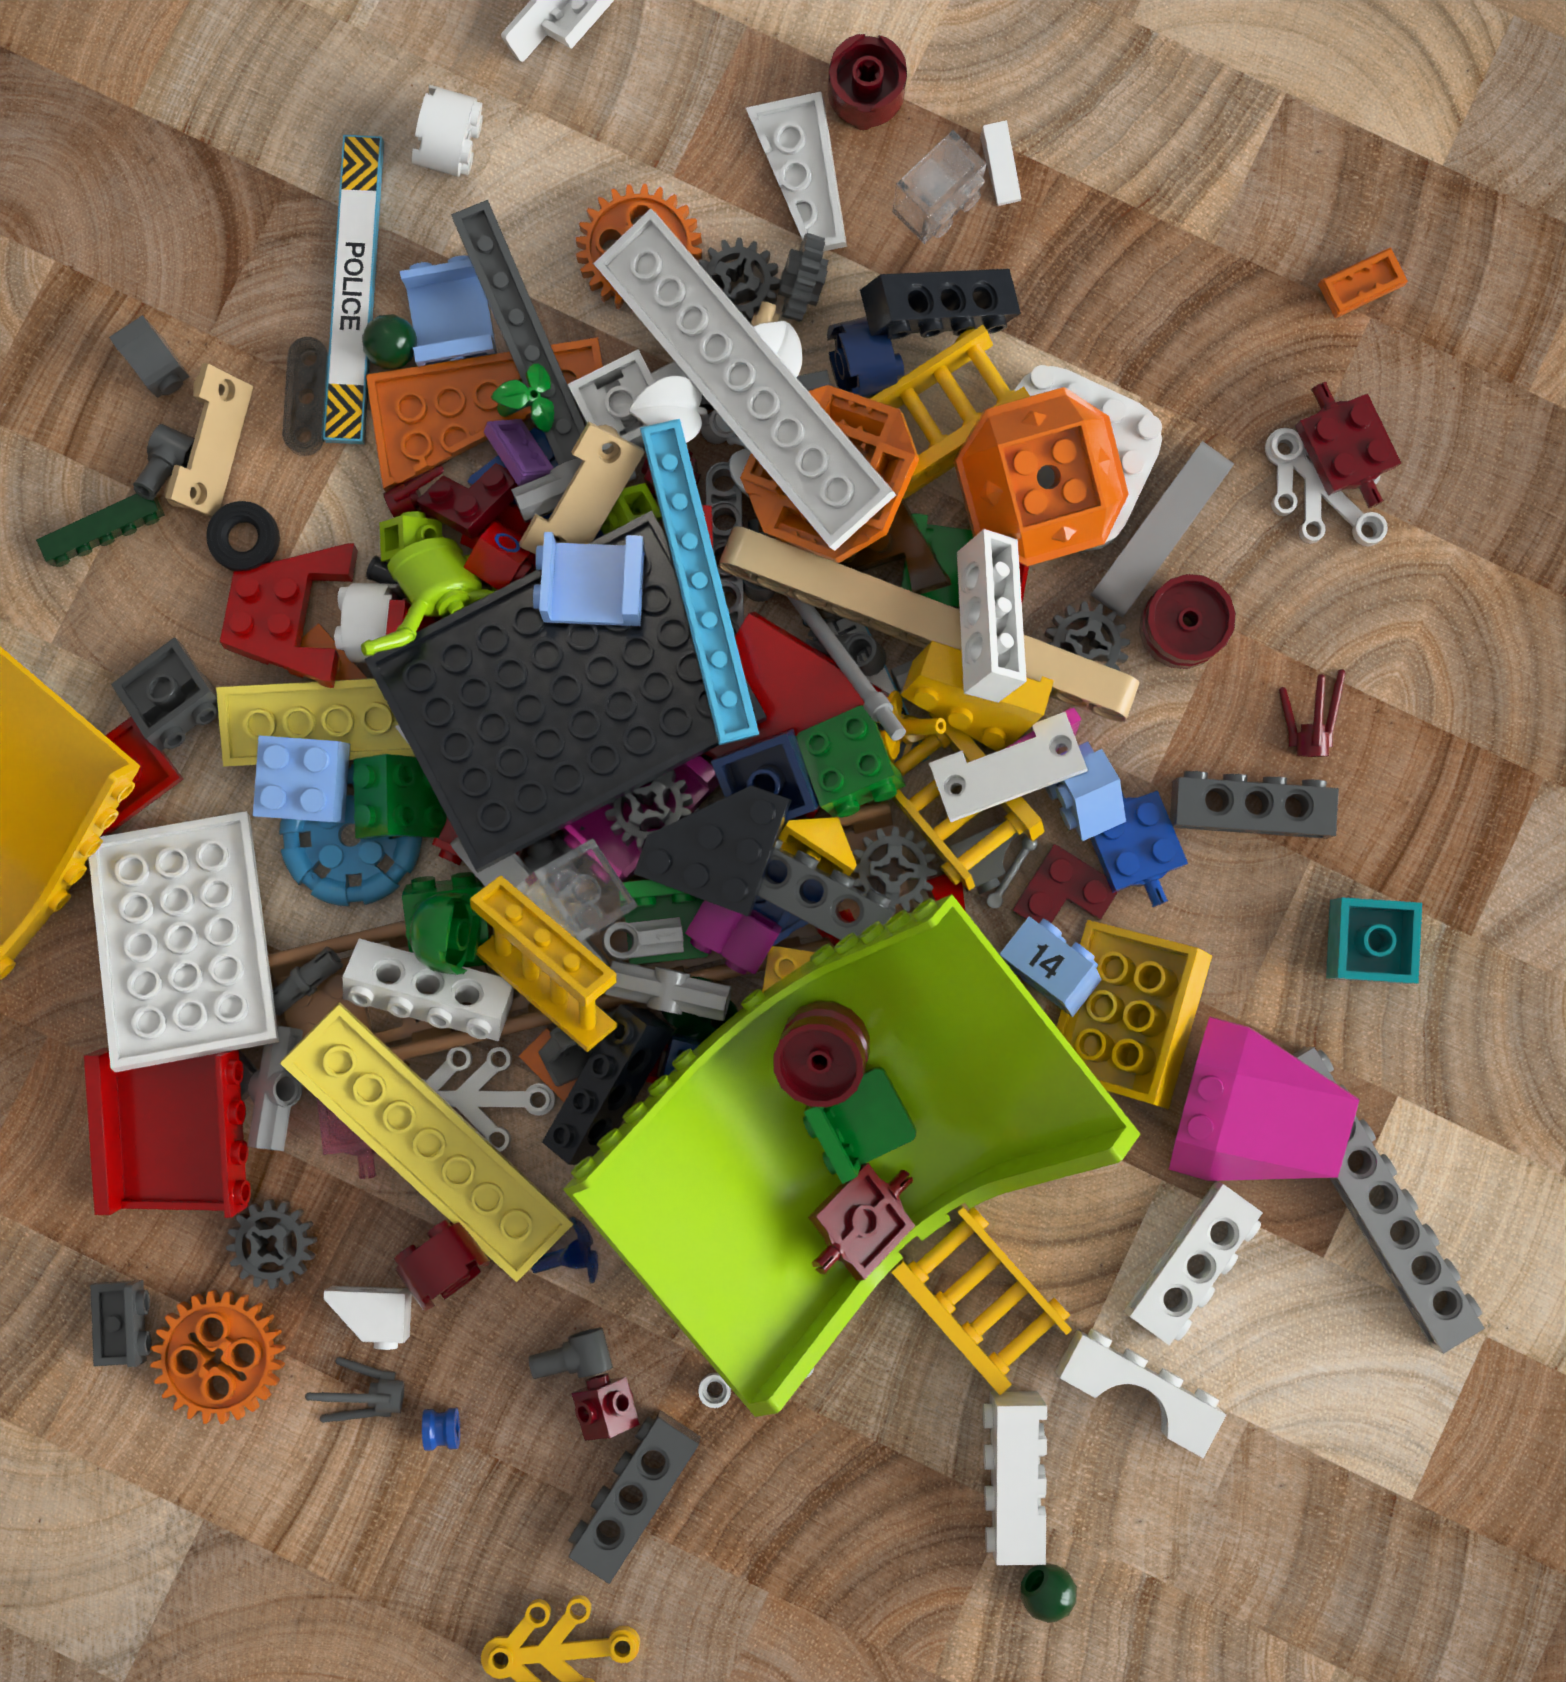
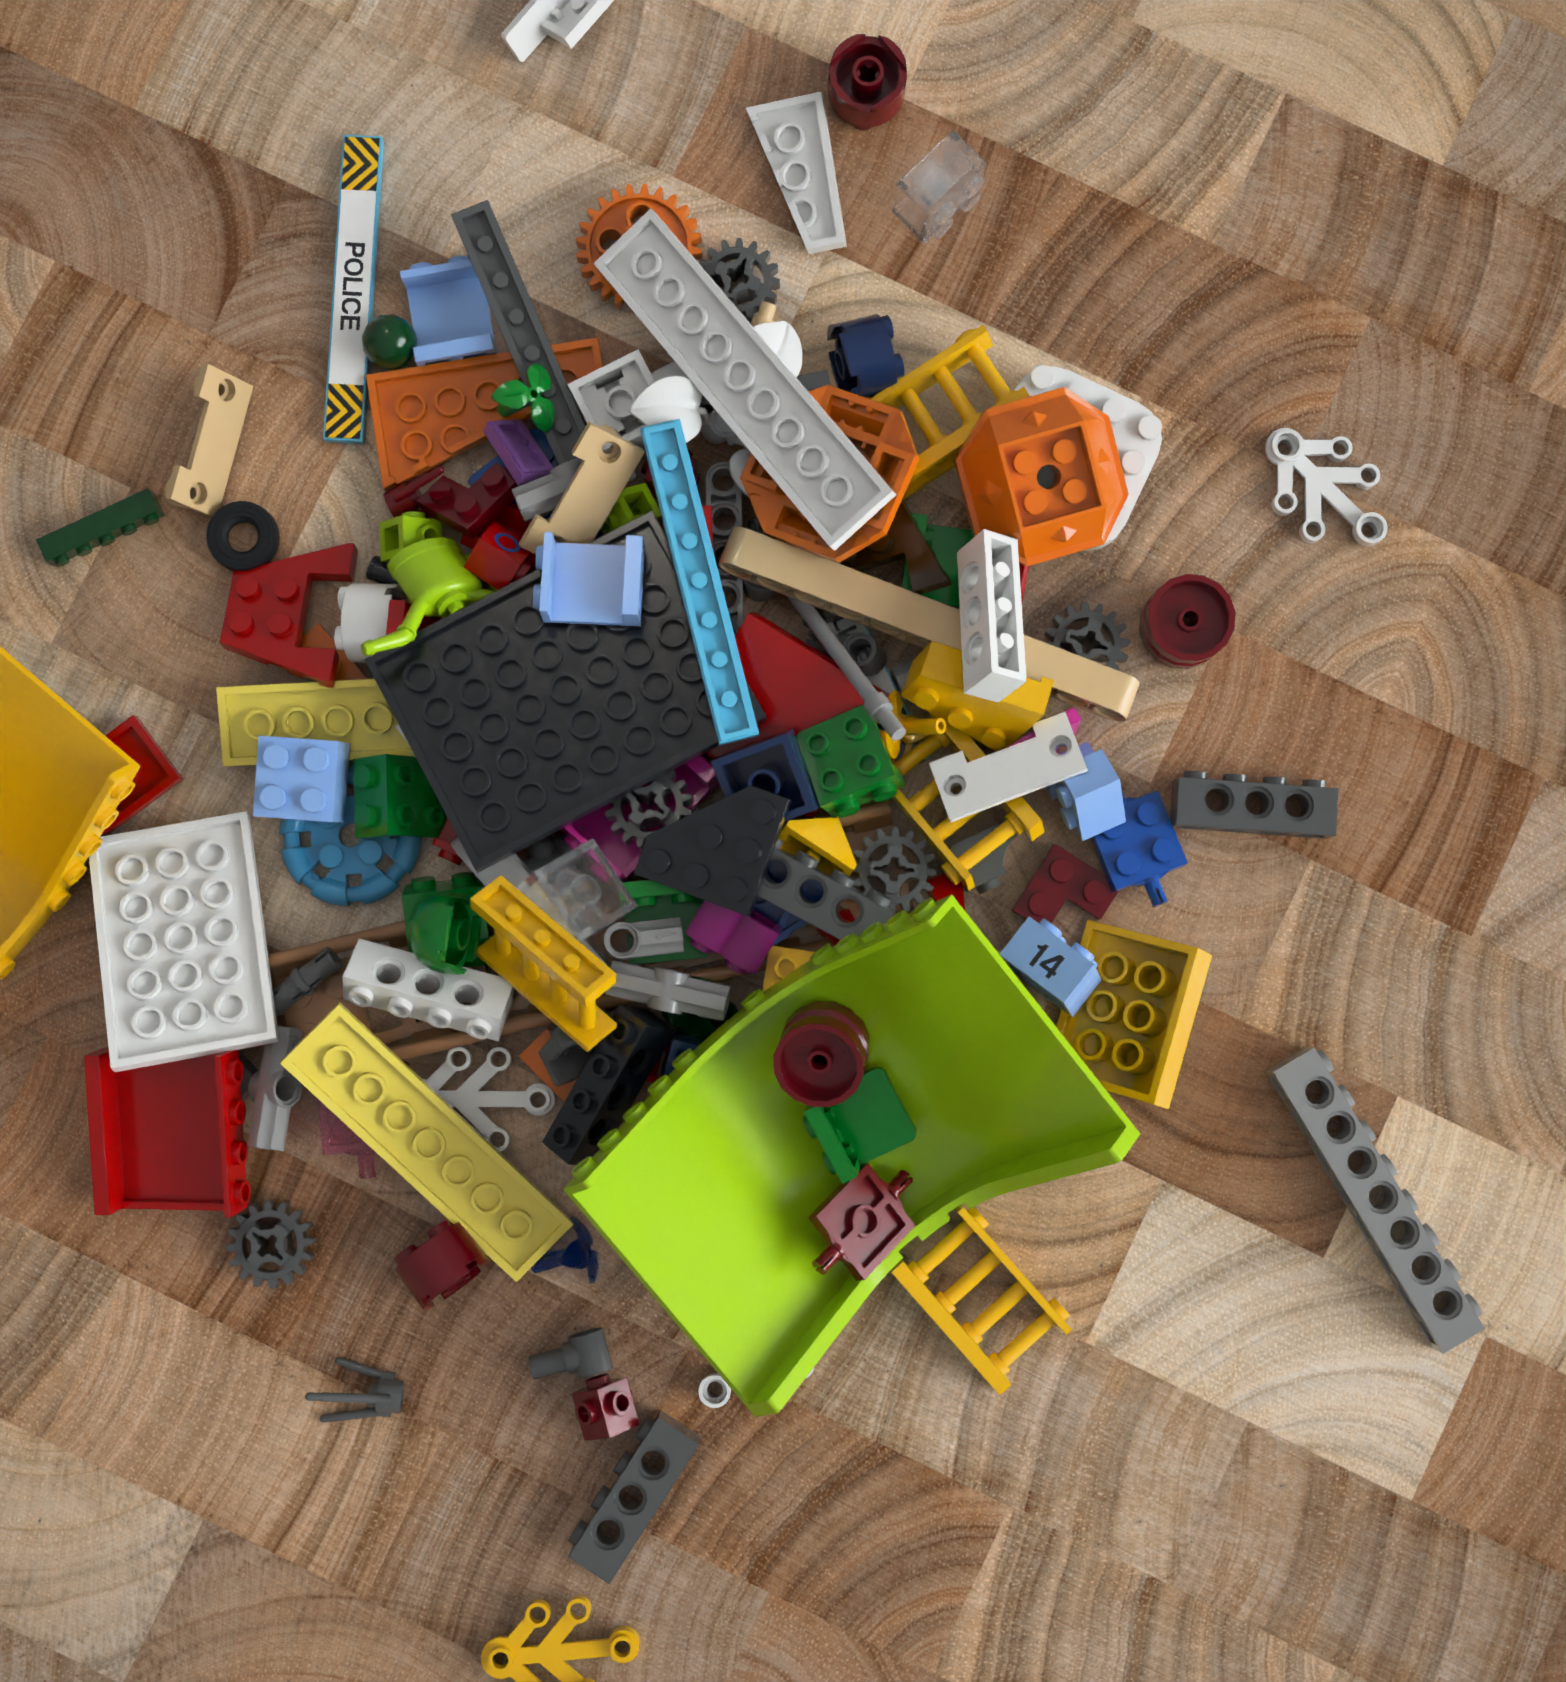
(119, 1323): dark grey bracket -> none
(150, 357): dark grey arch -> none
(164, 450): dark grey pin -> none
(167, 695): dark grey plate -> none
(196, 1386): orange gear -> none
(300, 381): clear smoke plate -> none
(373, 1313): white slope -> none
(441, 1429): blue wheel -> none
(445, 131): white brick -> none
(803, 277): dark grey gear -> none
(939, 302): black brick -> none
(995, 899): light grey hinge -> none
(1000, 162): white piece -> none
(1016, 1477): white wedge -> none
(1048, 1592): dark green piece -> none
(1162, 529): light grey beam -> none
(1171, 1271): white brick -> none
(1185, 1417): white arch -> none
(1259, 1112): dark pink wedge -> none
(1316, 737): dark red plant -> none
(1347, 444): dark red plate -> none
(1362, 282): orange plate -> none
(1374, 940): teal brick -> none

